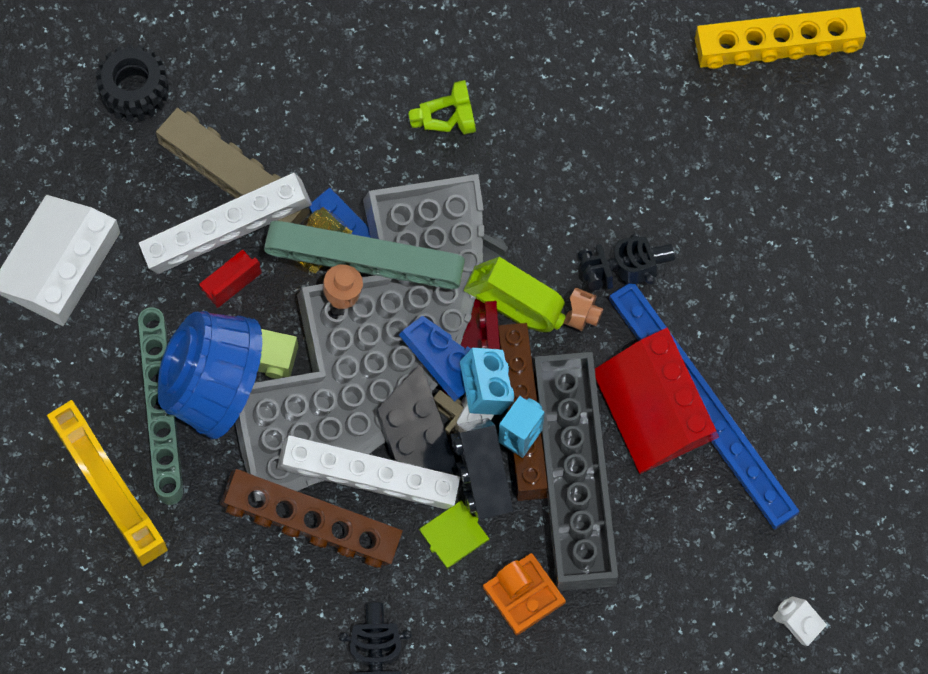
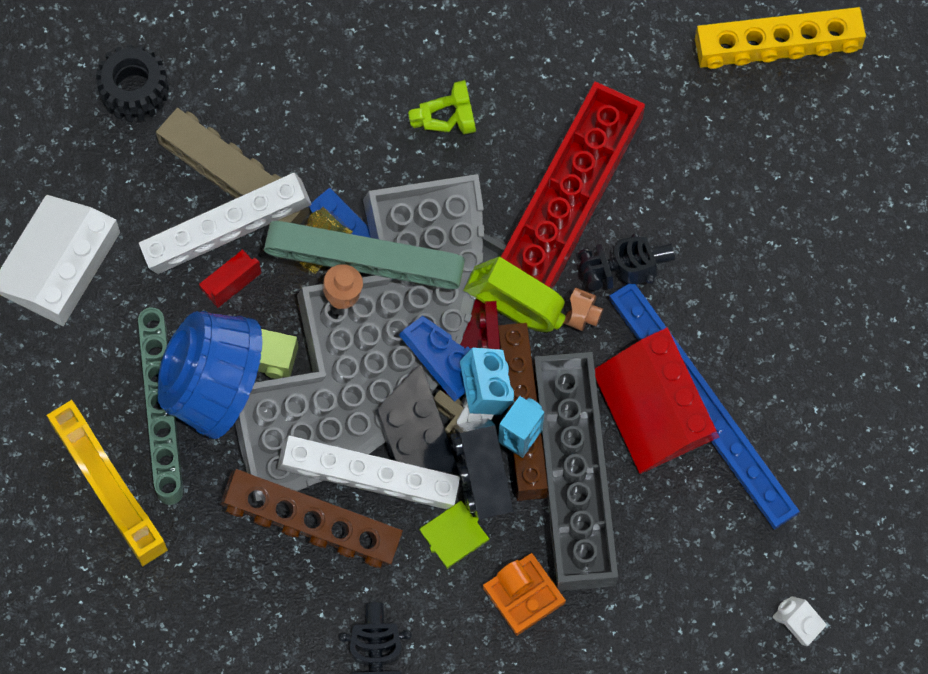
(574, 184): none -> red brick

